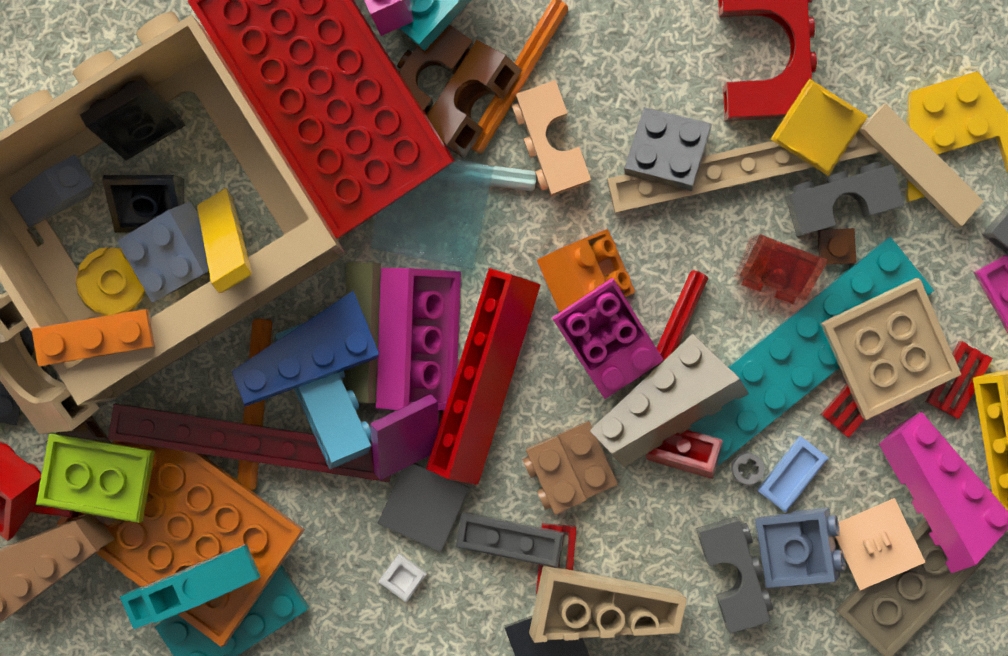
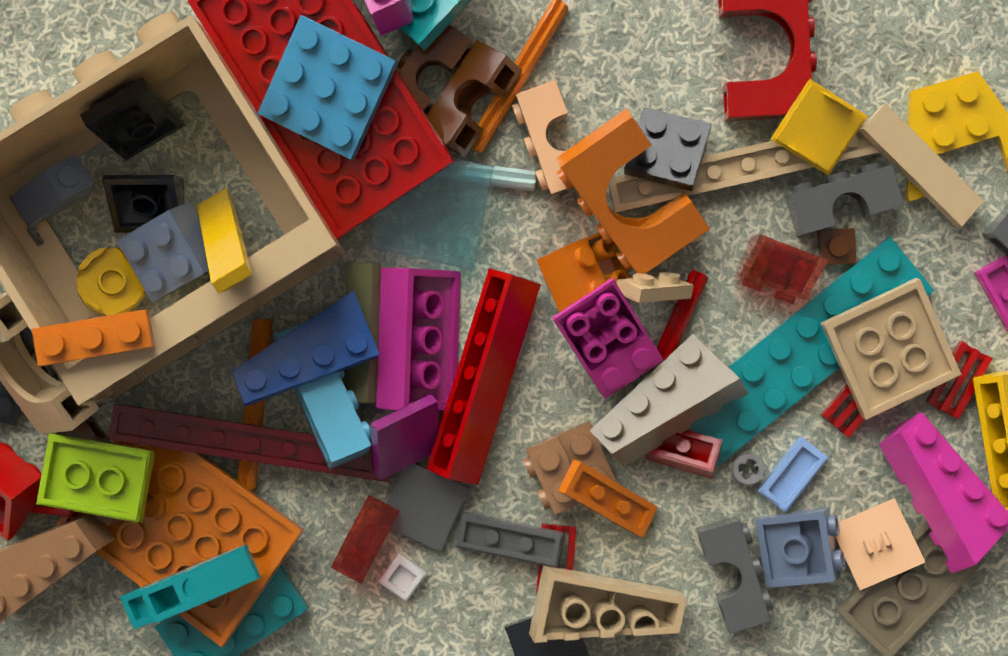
(327, 87): none -> dark azure plate
(365, 539): none -> clear red slope
(608, 498): none -> orange plate
(642, 240): none -> orange arch
(649, 288): none -> tan plate

